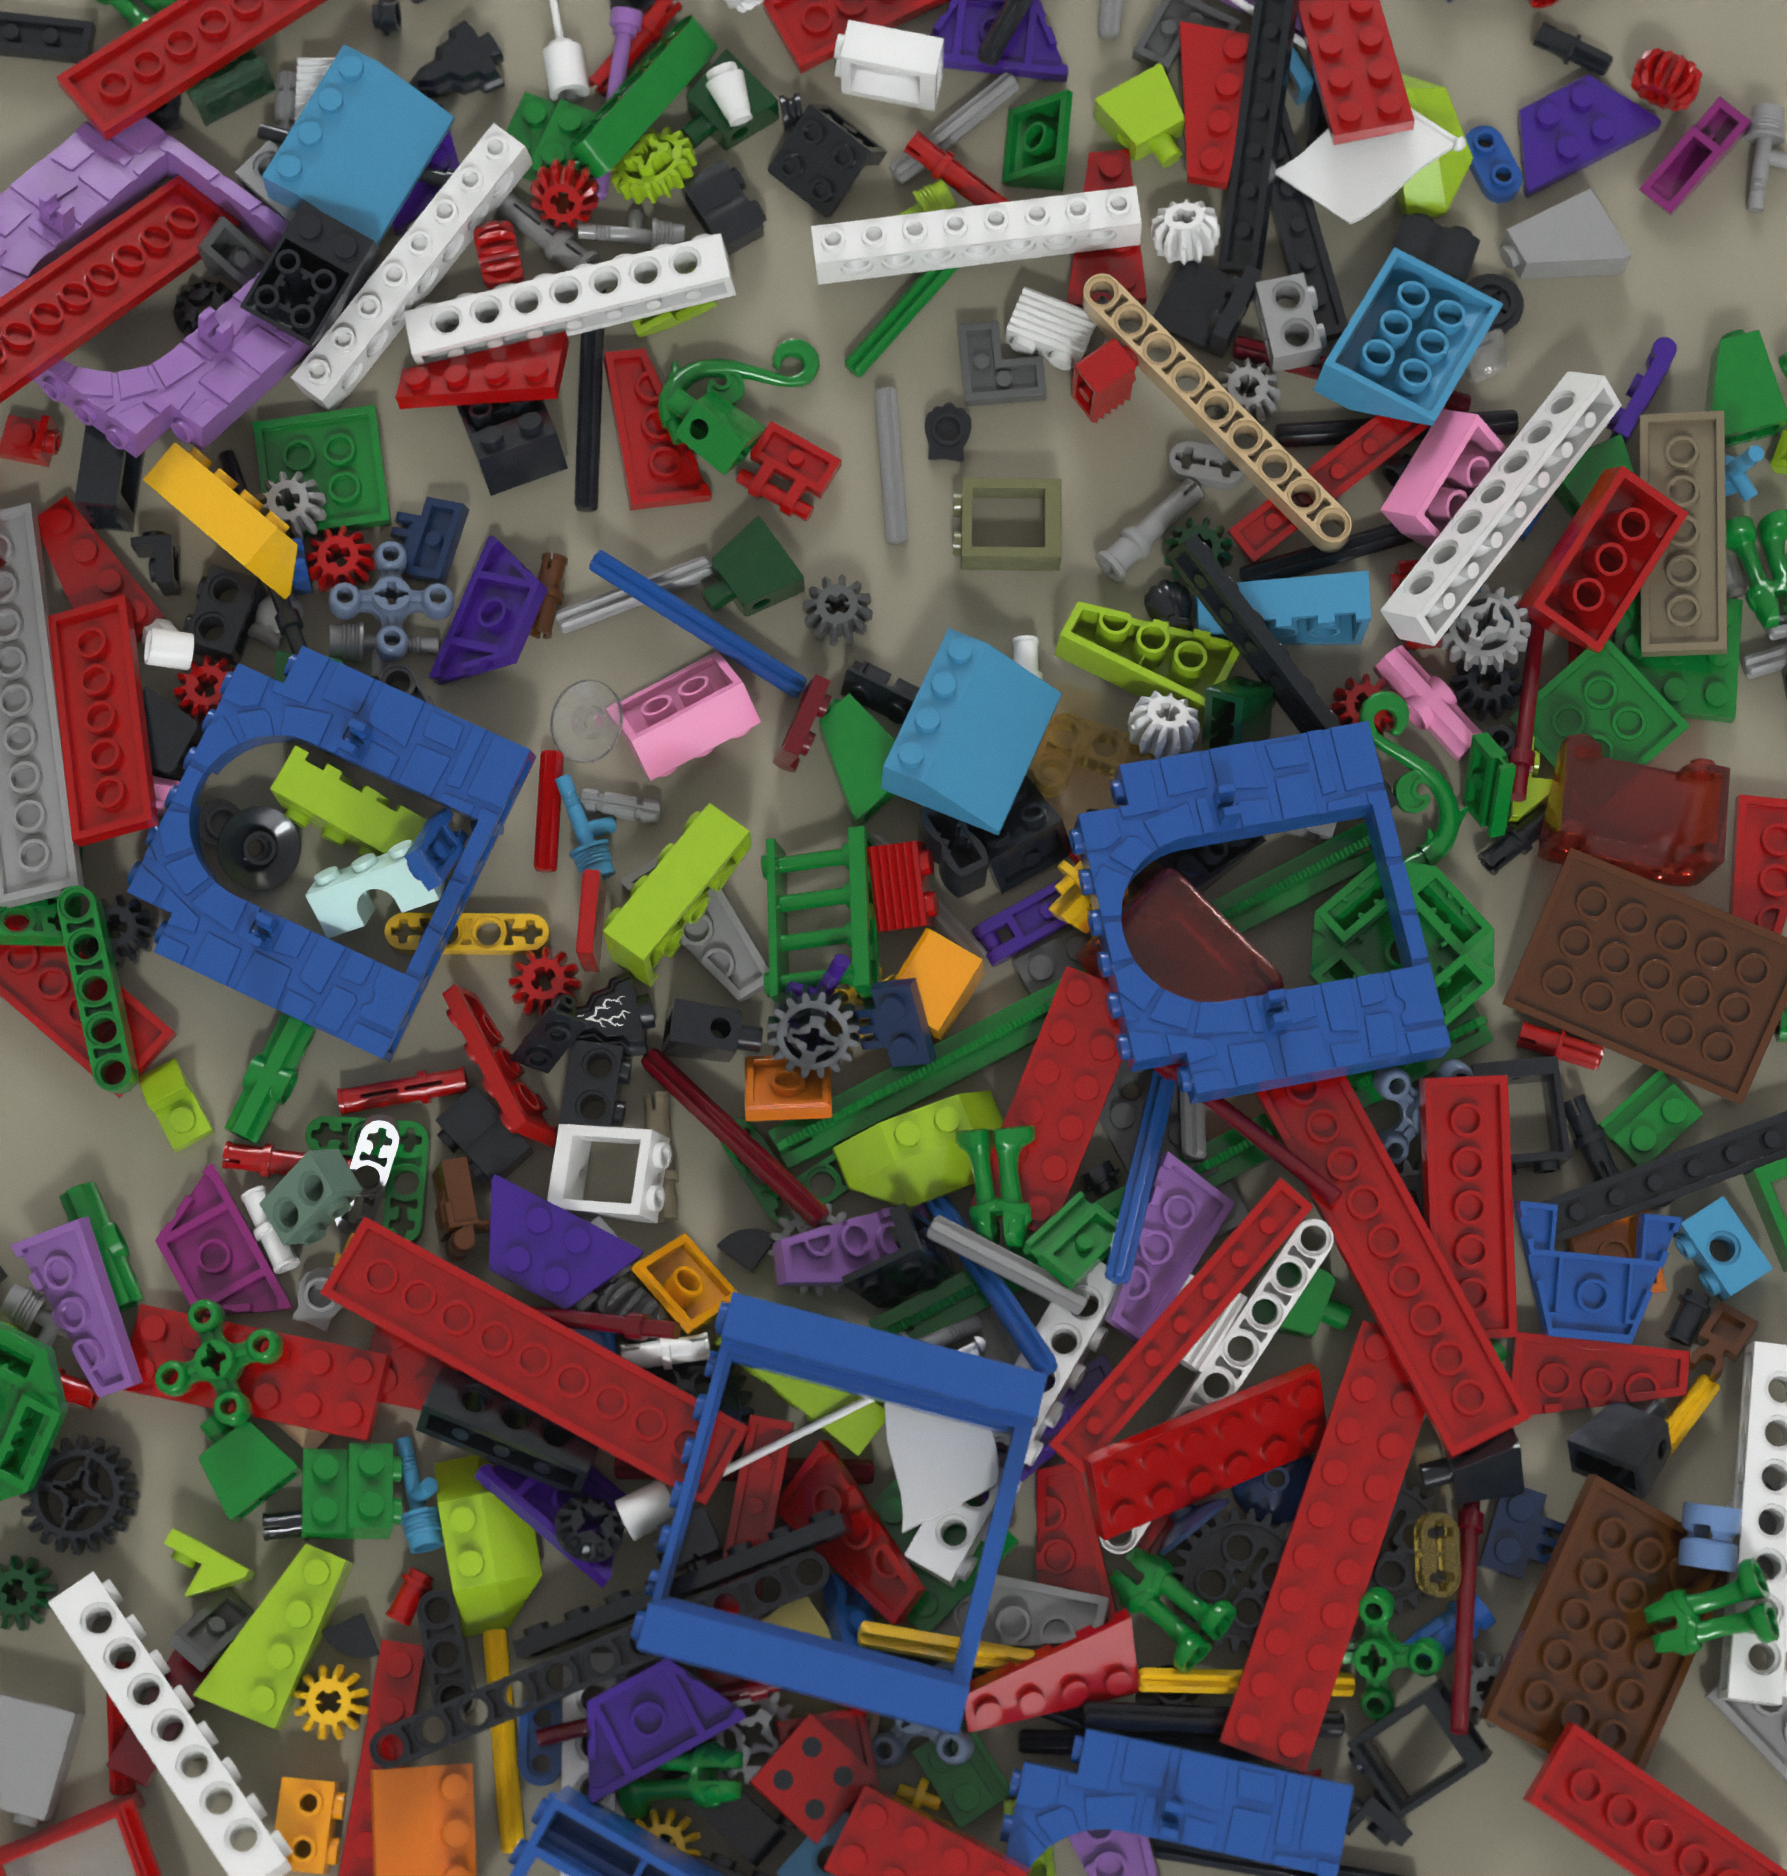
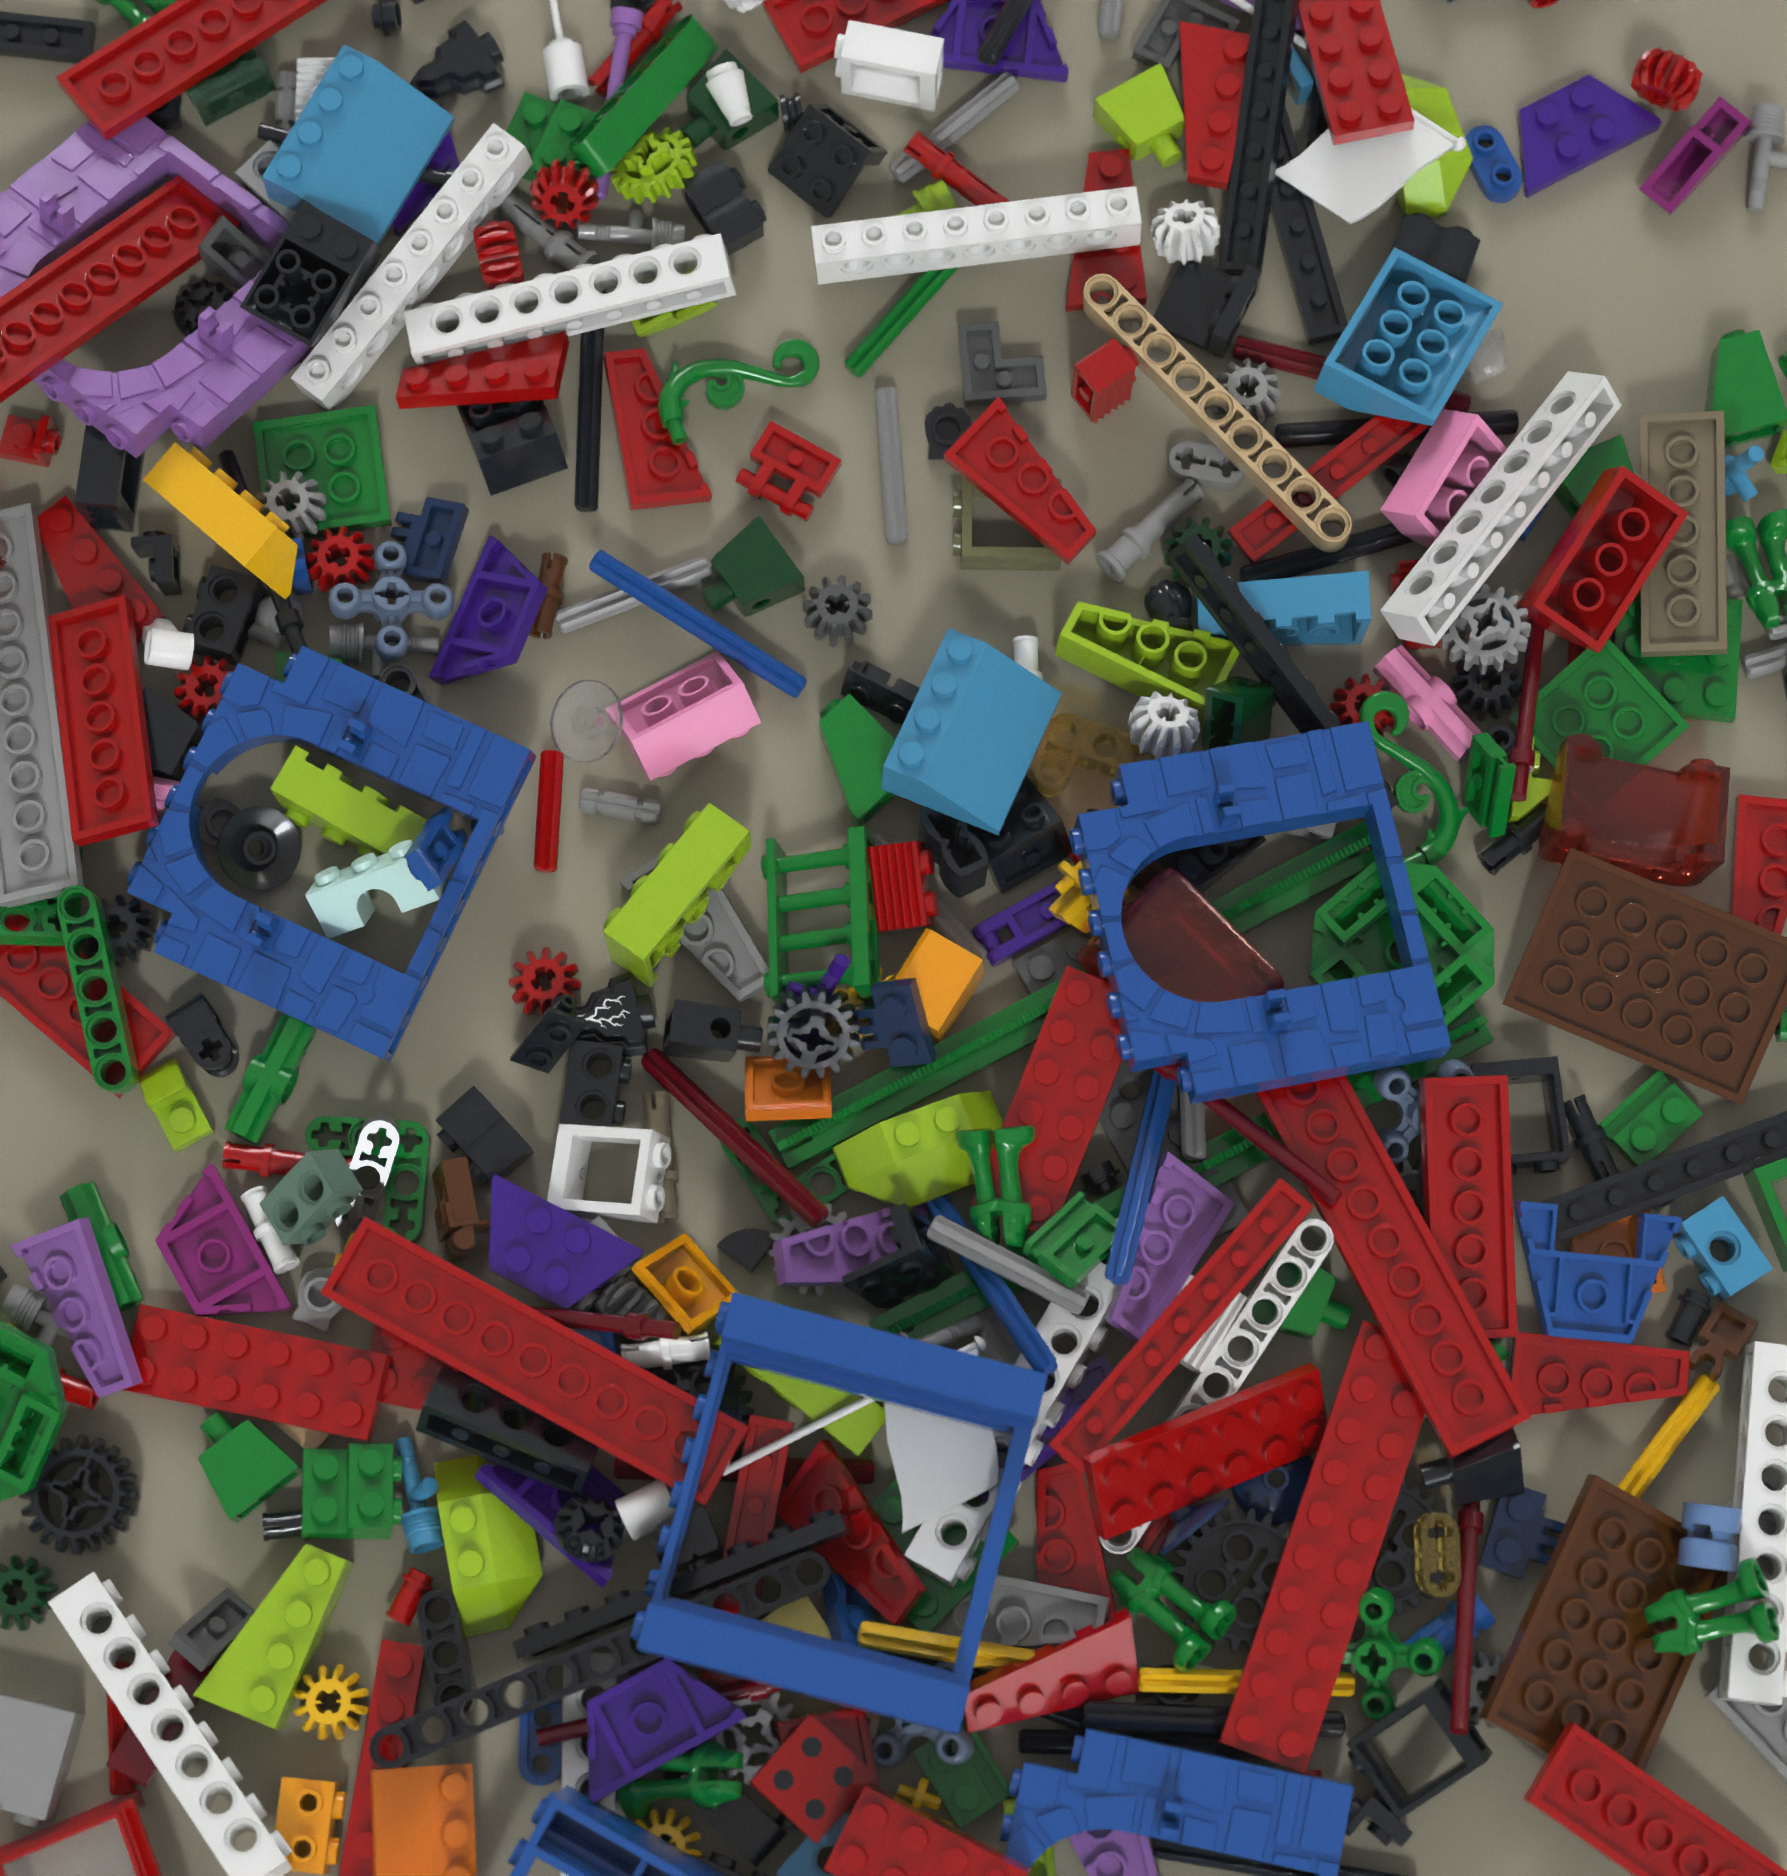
(201, 1032): none -> black piece
(201, 1367): green gear -> none
(216, 1569): lime slope -> none
(353, 1098): red pin -> none
(353, 1638): black tile -> none
(468, 927): yellow beam -> none
(504, 1747): yellow axle -> none
(519, 1105): red wing -> none
(590, 853): dark azure piece -> none
(591, 920): red tile -> none
(715, 429): green torso -> none
(799, 737): dark red plate -> none
(1010, 472): none -> red wing
(1038, 143): green slope -> none
(1050, 329): white brick -> none
(1281, 323): light grey brick -> none
(1508, 295): black gear -> none
(1558, 1044): red axle -> none
(1566, 242): light grey slope -> none
(1572, 49): black axle -> none
(1623, 1446): black torso -> none
(1643, 388): dark purple plate -> none

